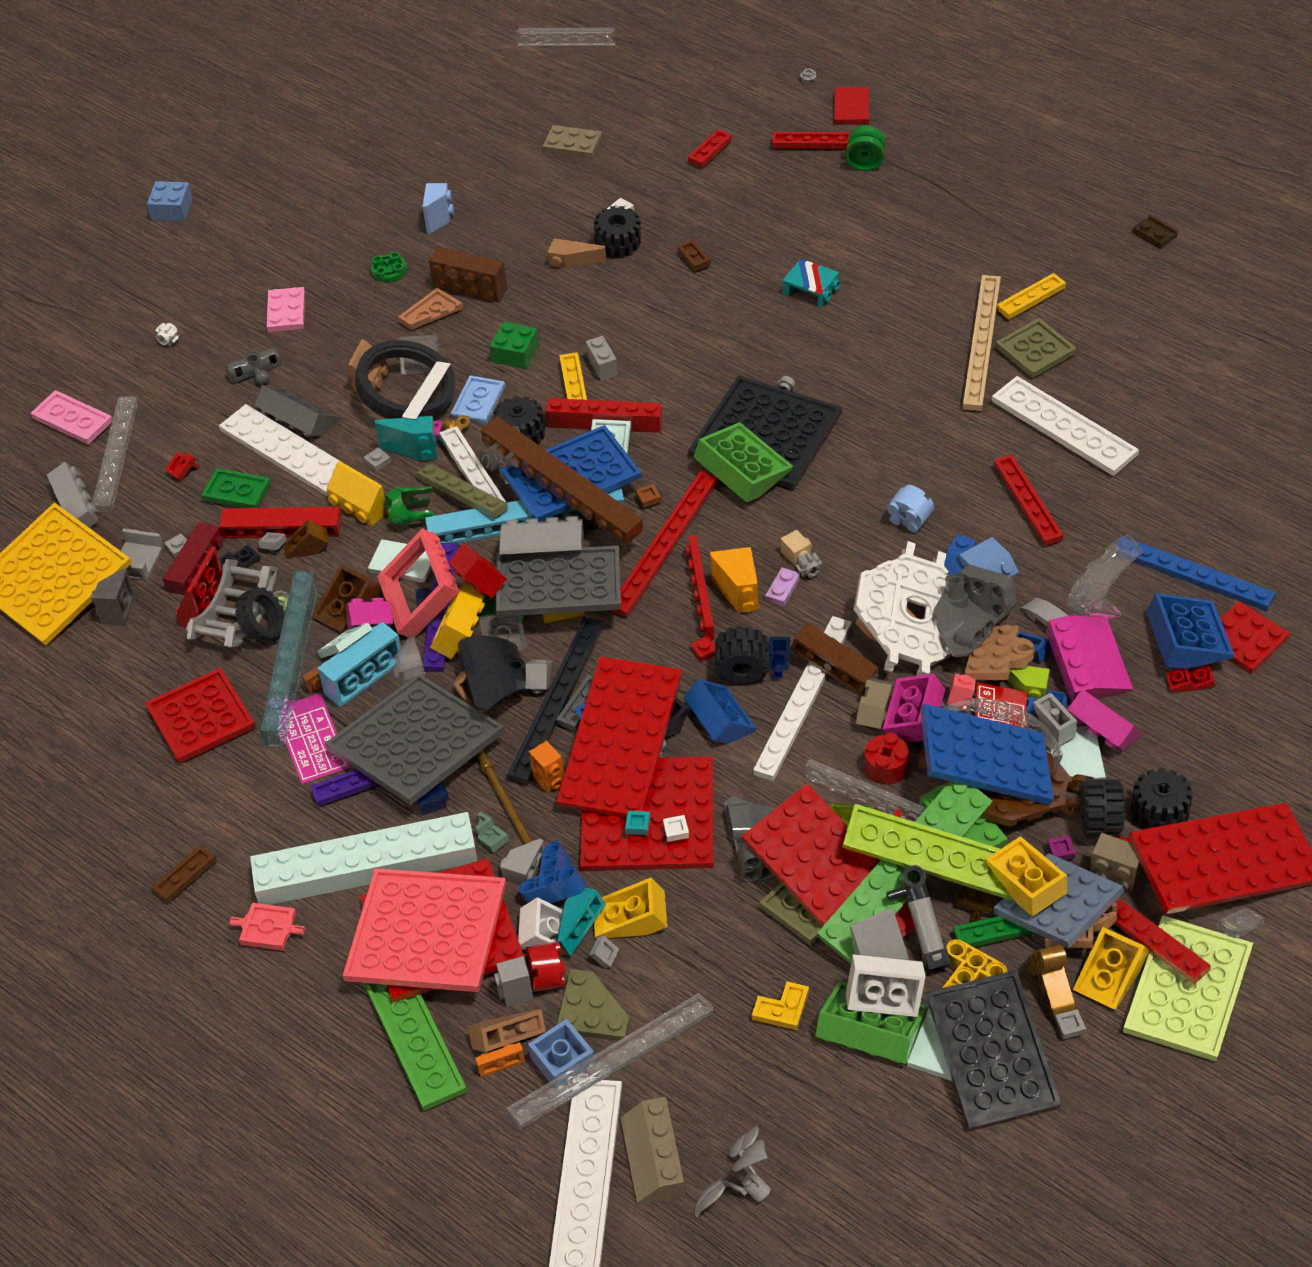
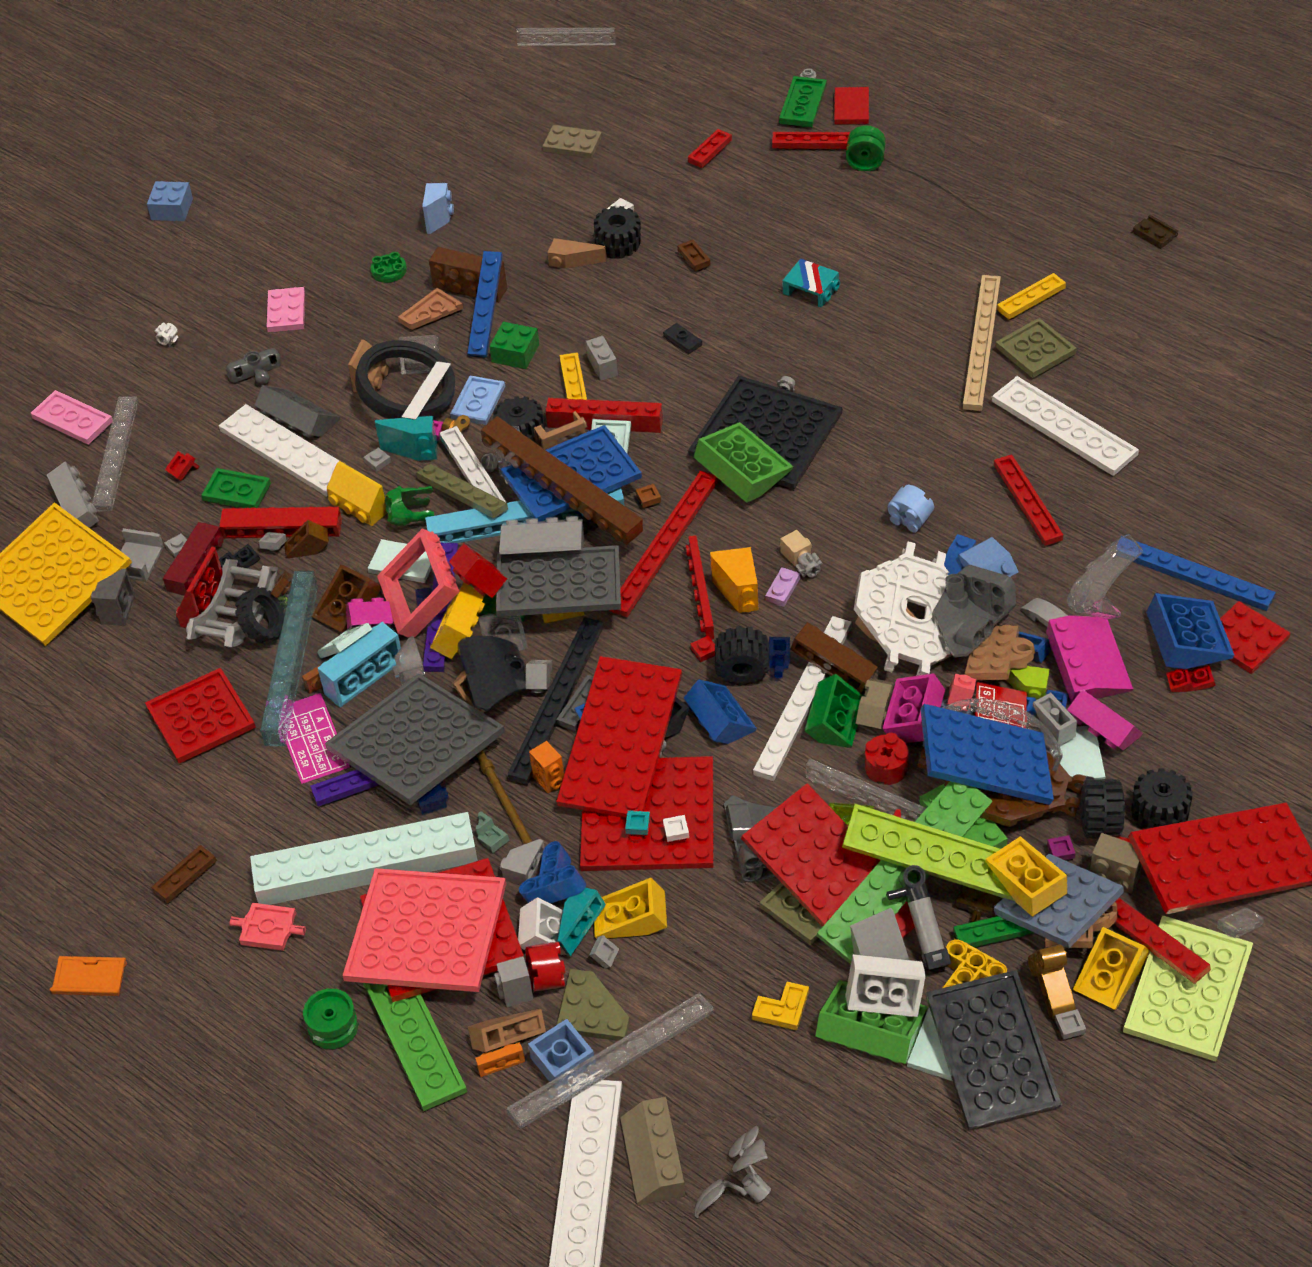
(82, 977): none -> orange door
(282, 584): none -> reddish brown plate
(330, 1018): none -> green wheel
(485, 304): none -> blue plate
(550, 439): none -> medium nougat window
(682, 338): none -> black plate
(803, 101): none -> green plate
(834, 712): none -> green slope

